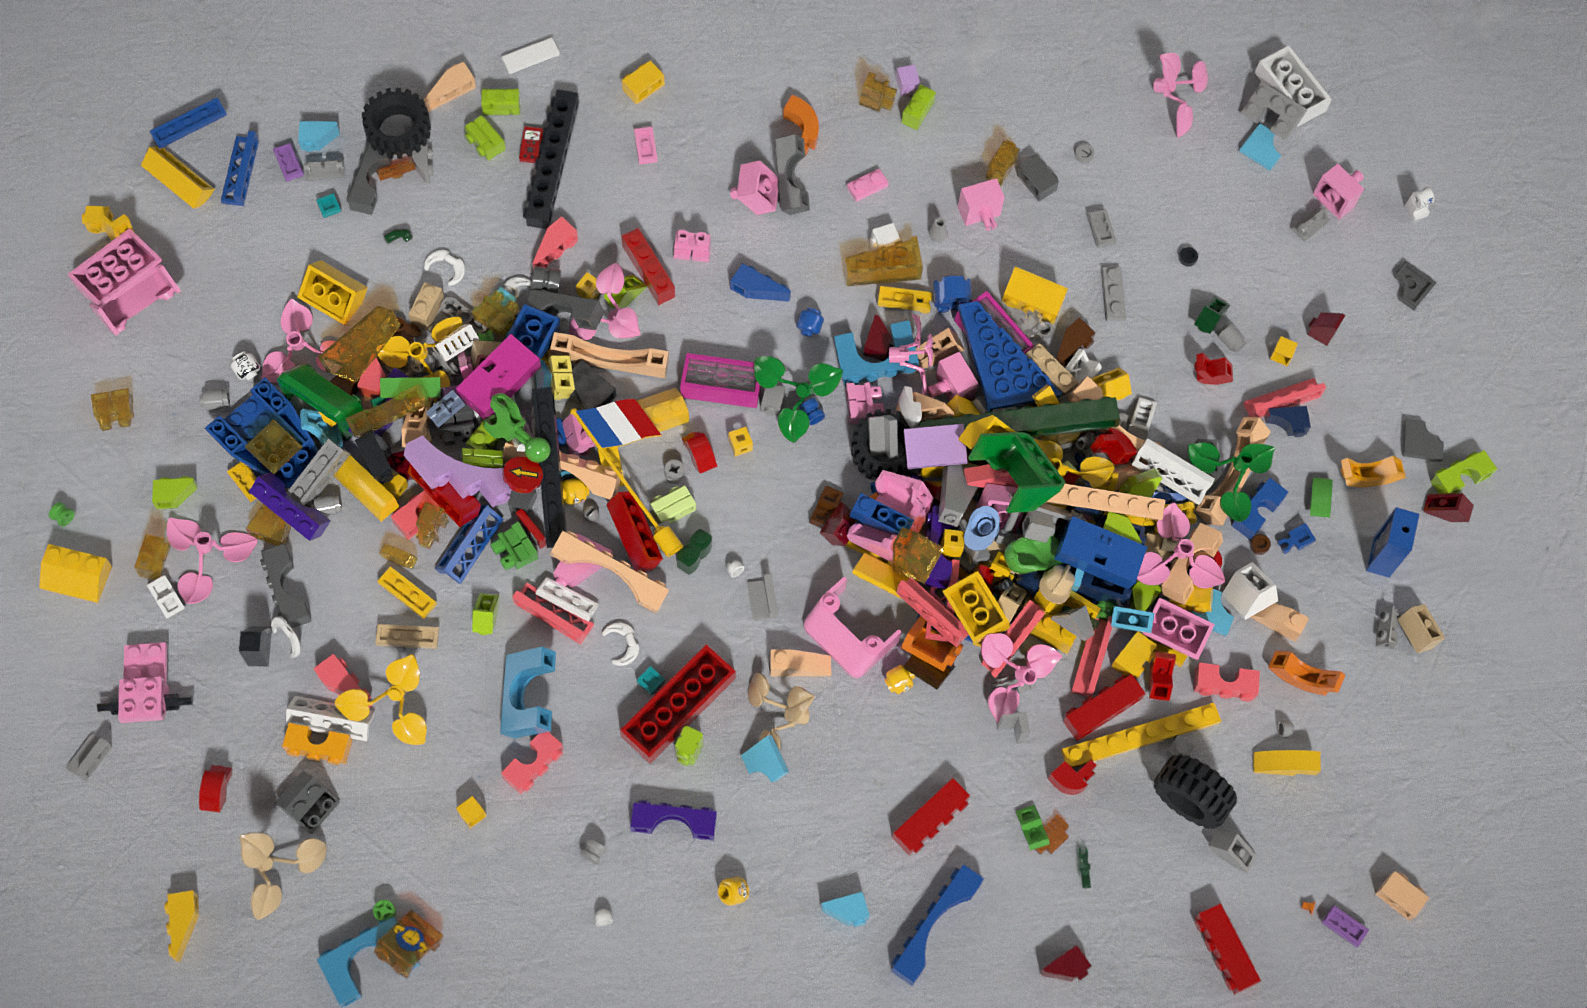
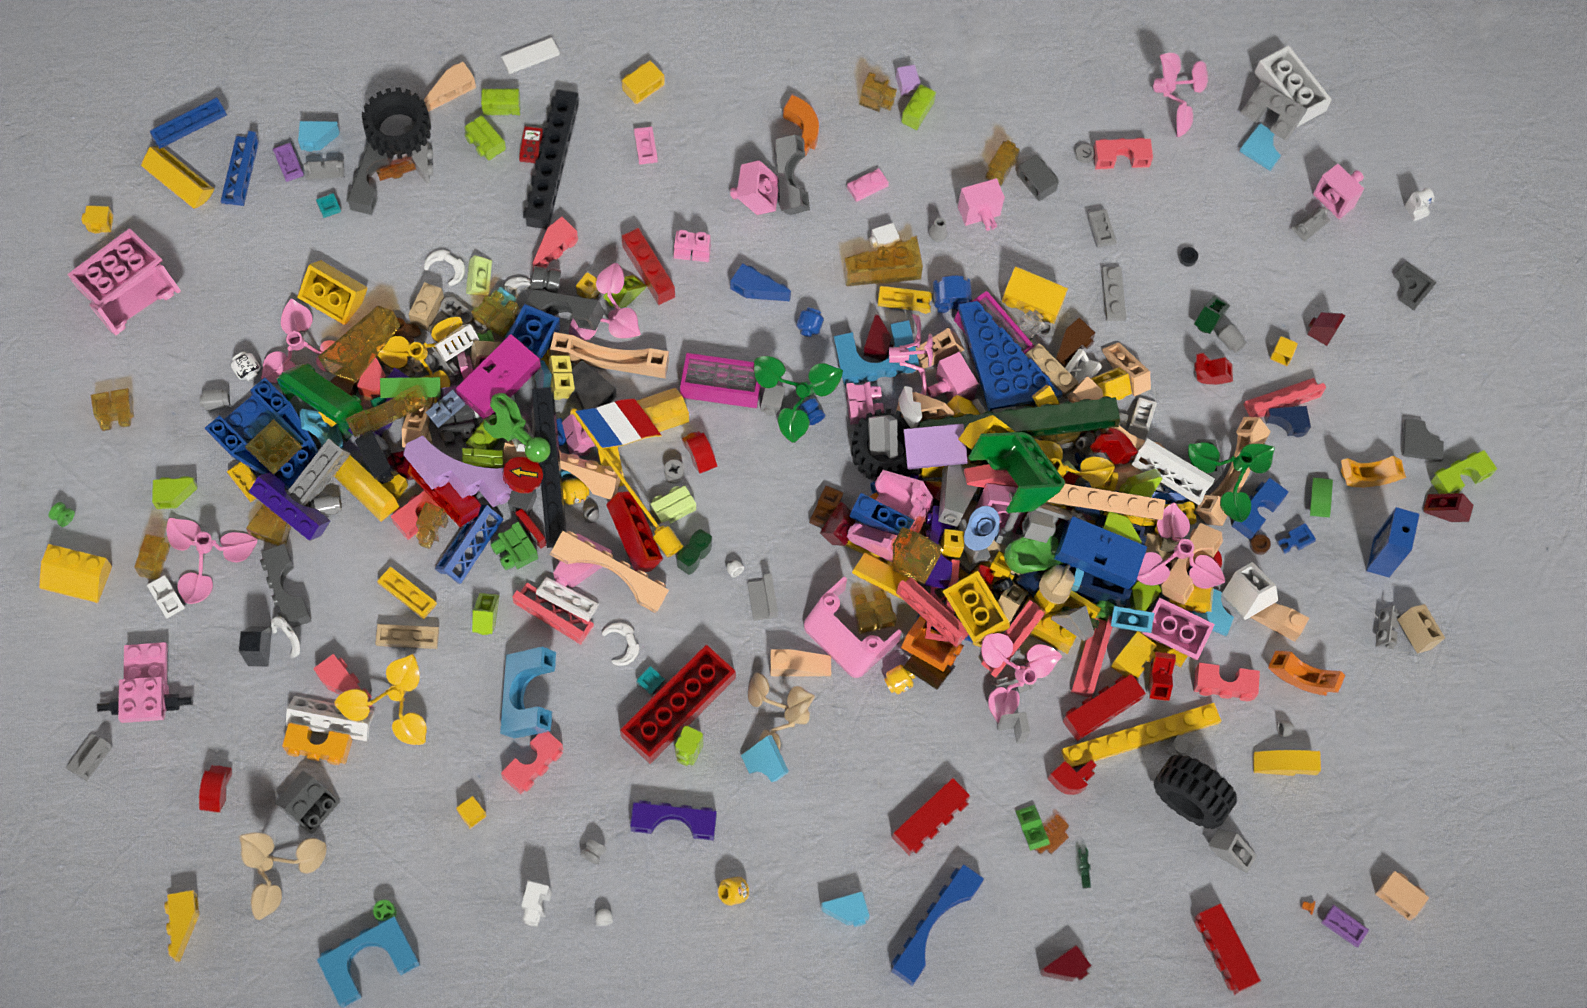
(117, 226): yellow panel -> none
(398, 233): dark green arm -> none
(398, 556): clear yellow beam -> none
(407, 943): clear orange panel -> none
(478, 276): none -> yellowish green slope
(532, 902): none -> white hips
(740, 444): yellow piece -> none
(875, 613): none -> clear yellow hips
(1137, 150): none -> coral arch
(1138, 373): none -> light nougat slope

